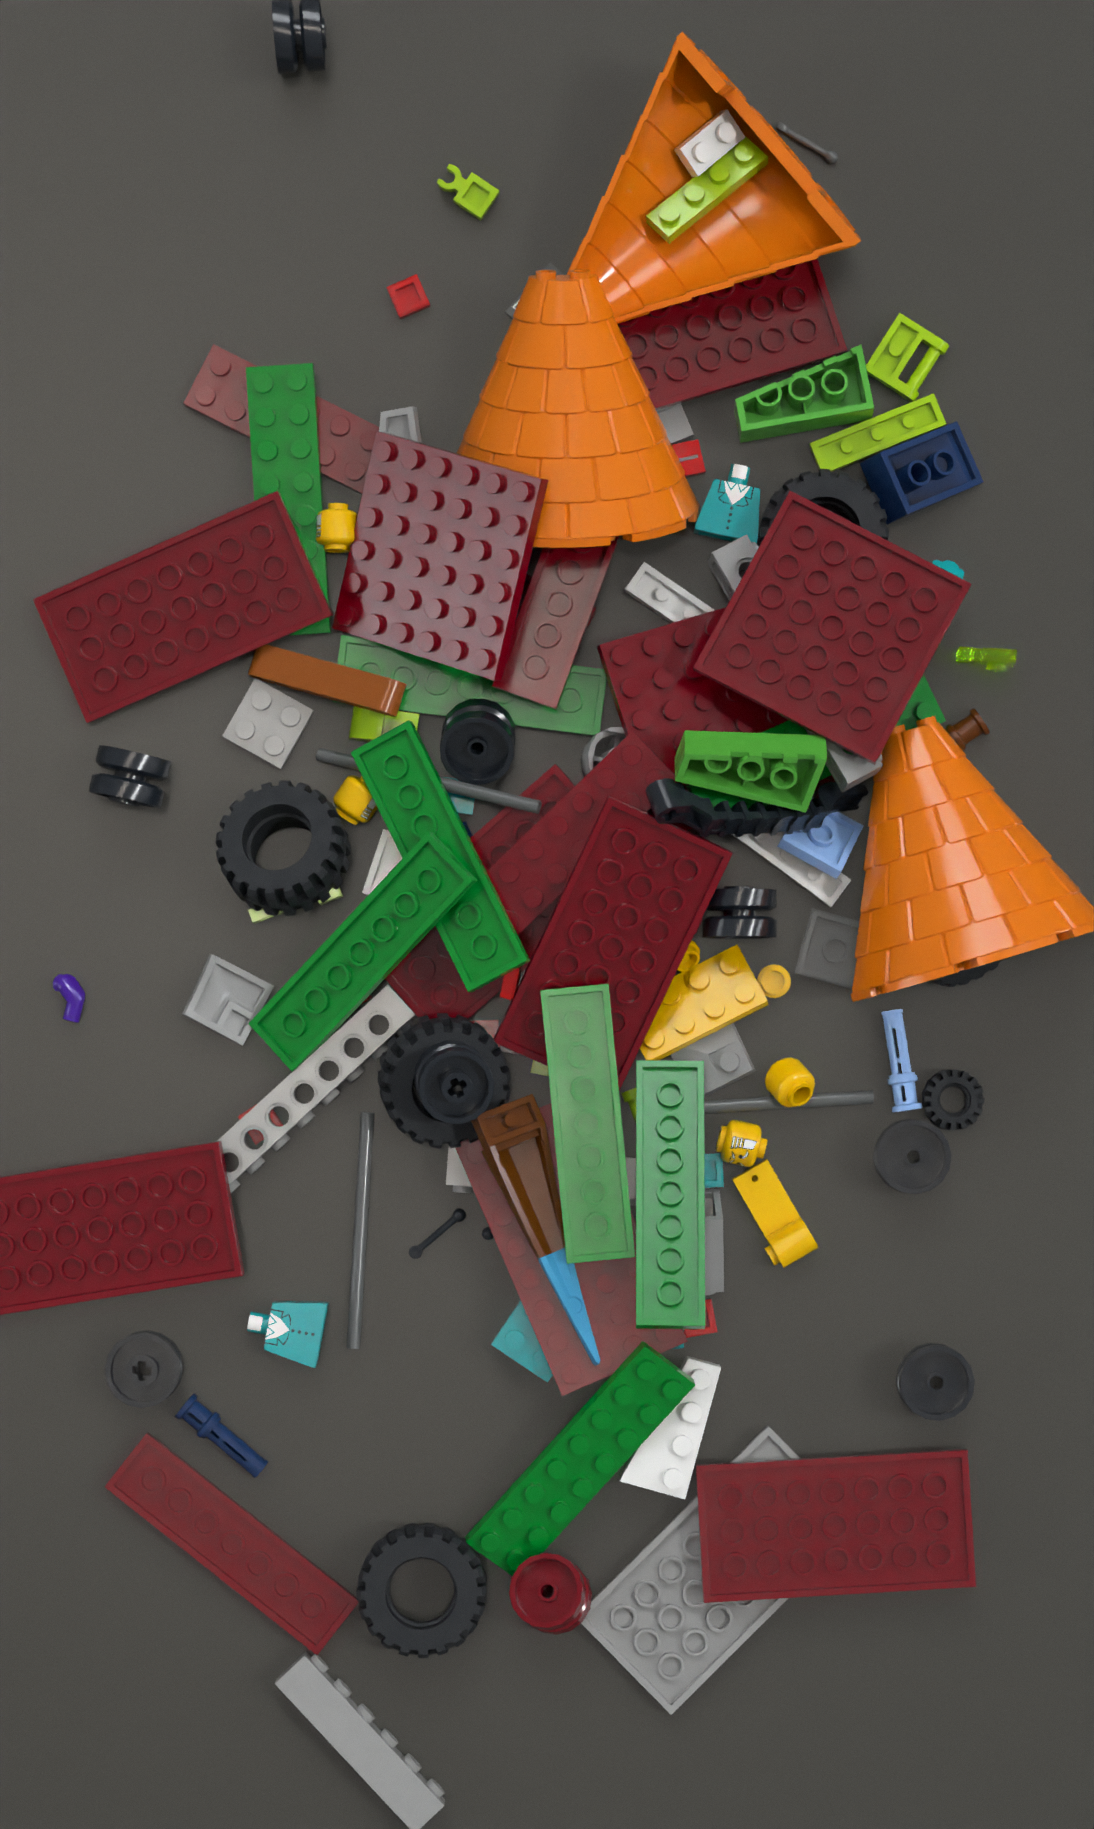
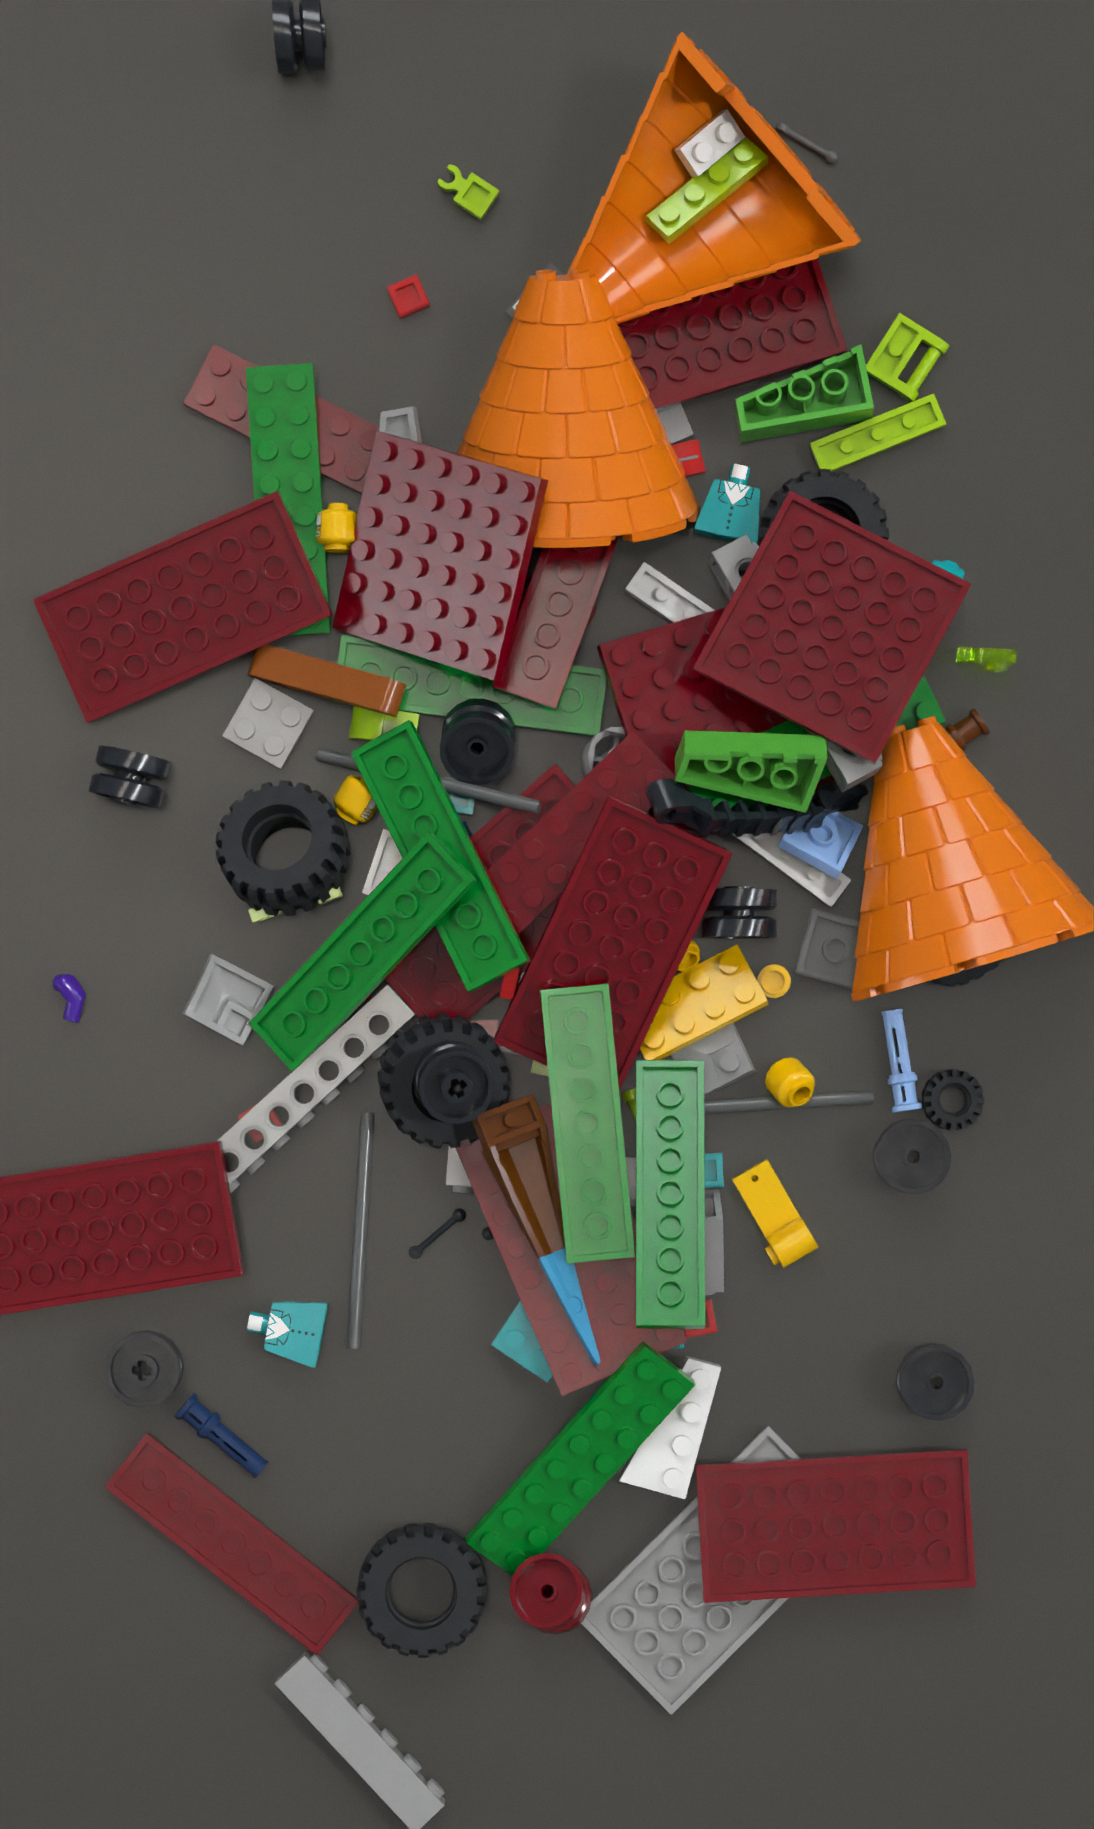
(741, 1143): yellow head -> none
(921, 472): dark blue slope -> none

